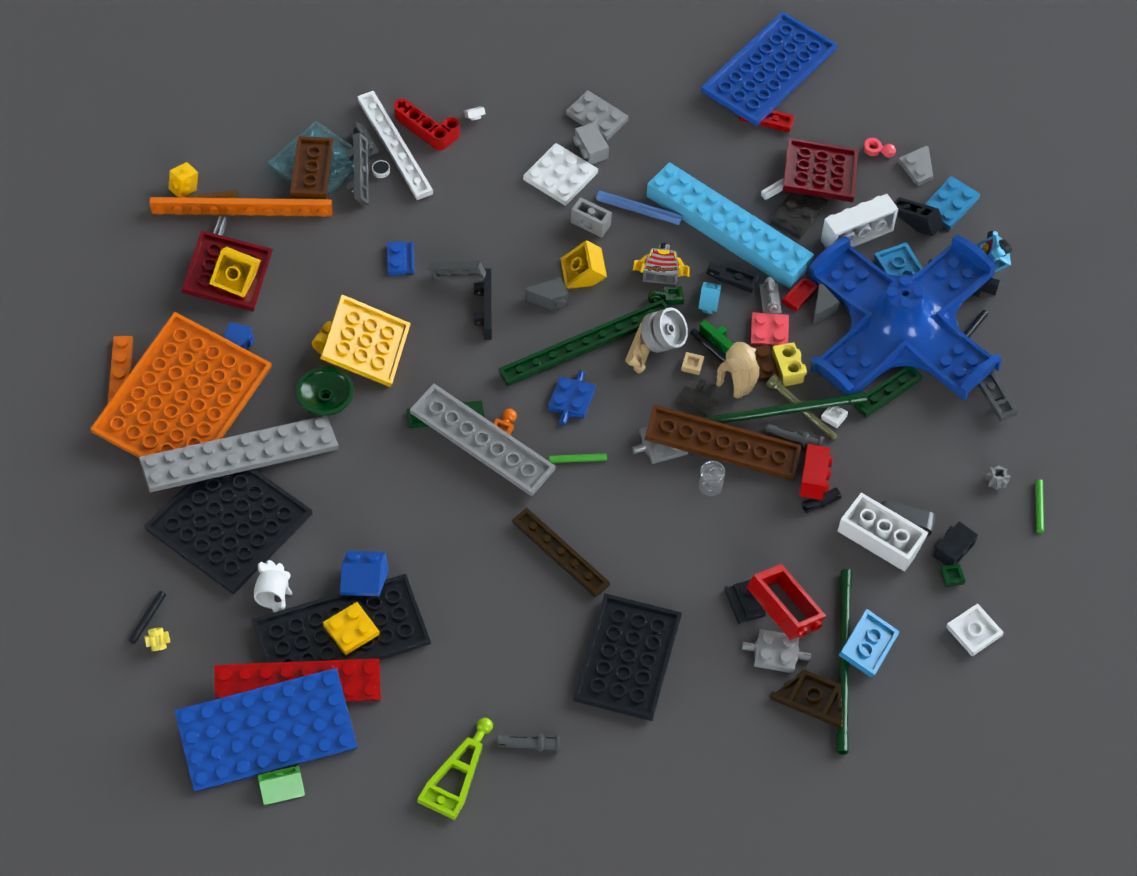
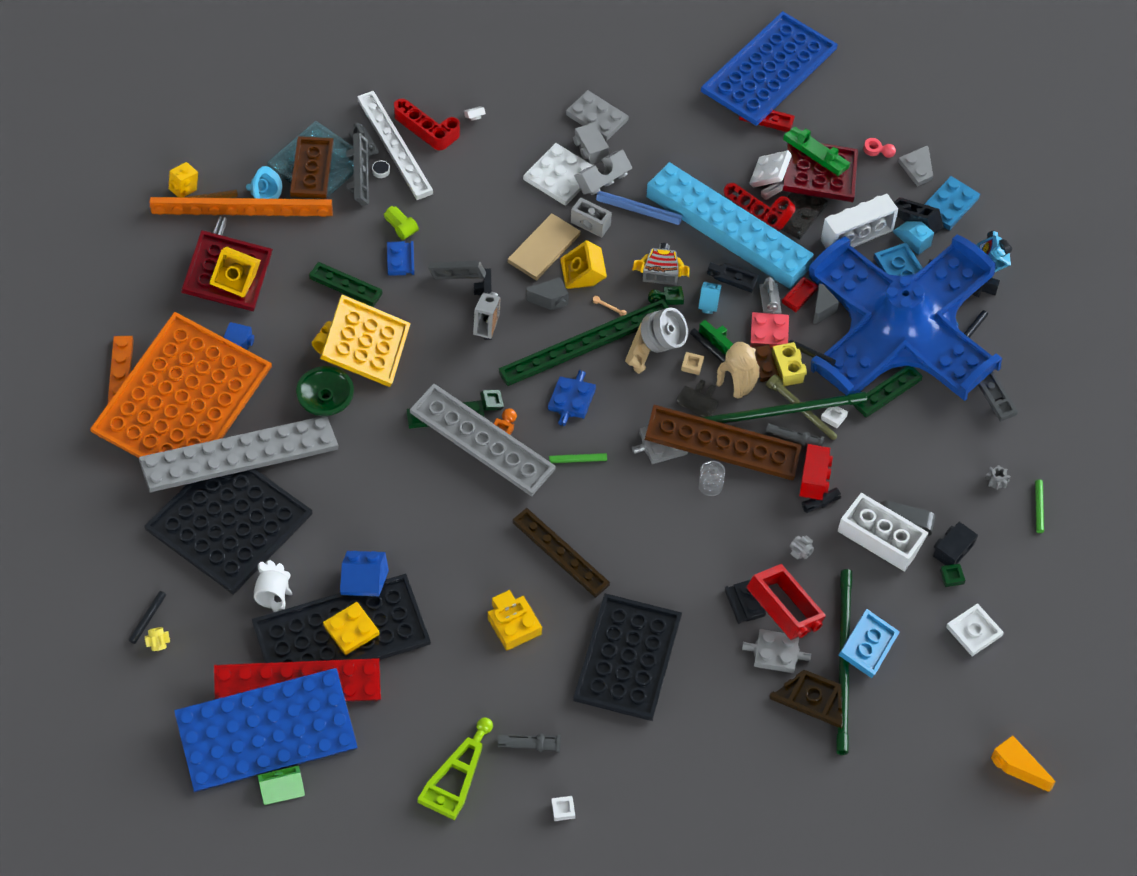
(265, 184): none -> medium azure helmet
(345, 284): none -> dark green plate
(403, 226): none -> lime piece
(487, 306): none -> light grey torso
(492, 400): none -> plate
(513, 620): none -> yellow piece
(544, 246): none -> tan tile
(563, 808): none -> white plate
(596, 299): none -> light nougat hinge
(615, 166): none -> light grey arch
(755, 205): none -> red beam
(770, 169): none -> white plate
(801, 547): none -> light grey gear
(810, 352): none -> black bar
(826, 157): none -> green hinge
(916, 235): none -> medium azure slope
(1019, 763): none -> light orange slope

